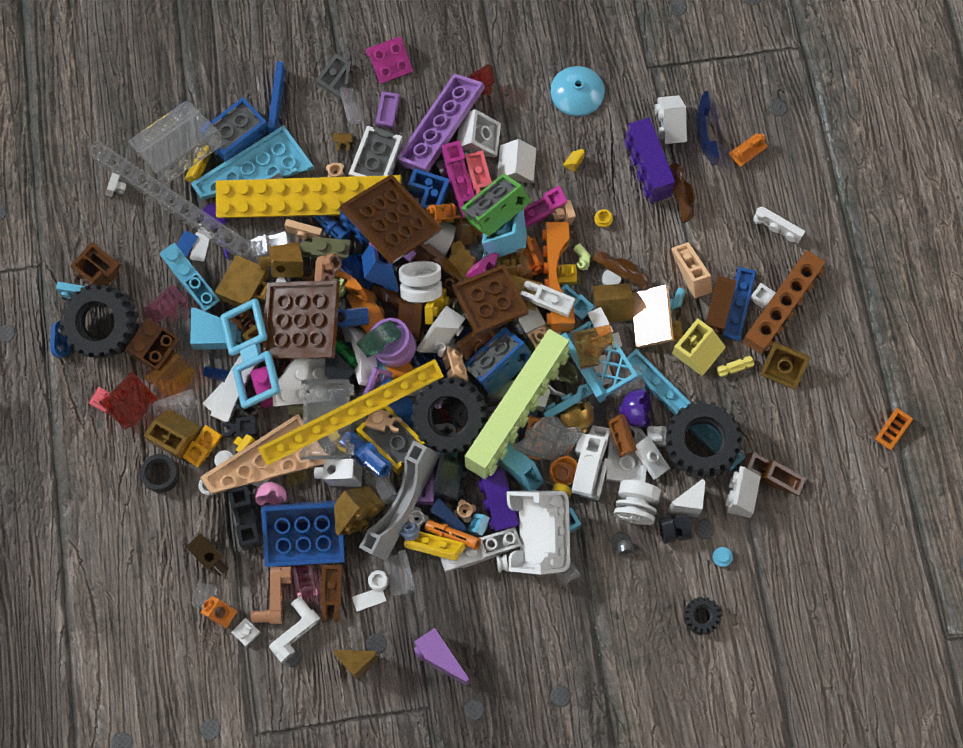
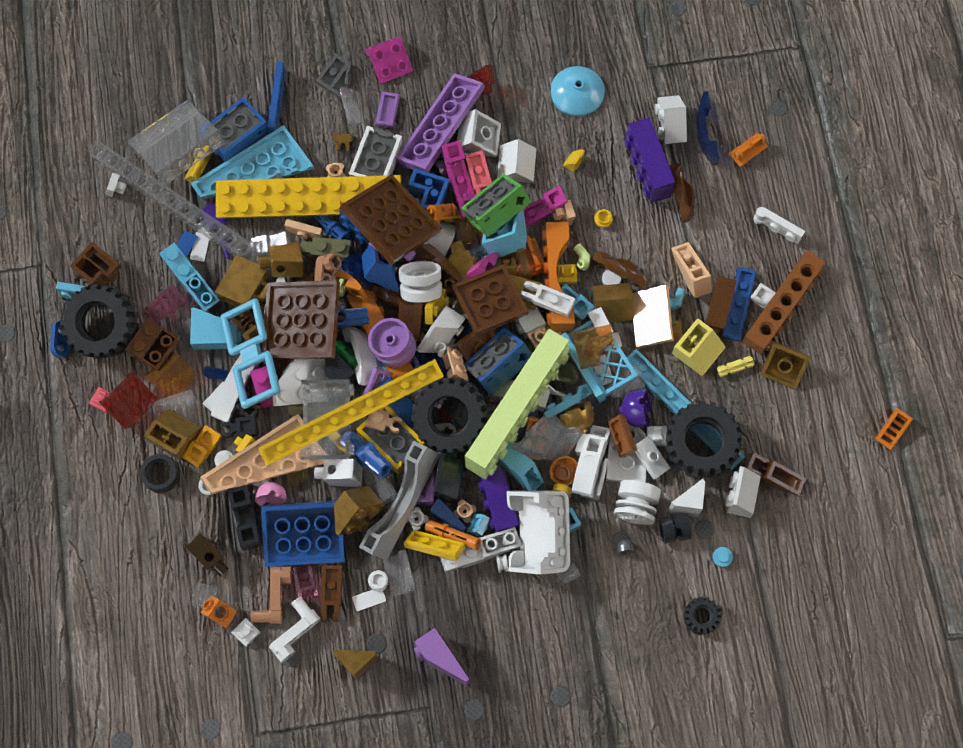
(378, 337): clear green slope -> none
(410, 531): sand blue plate -> none

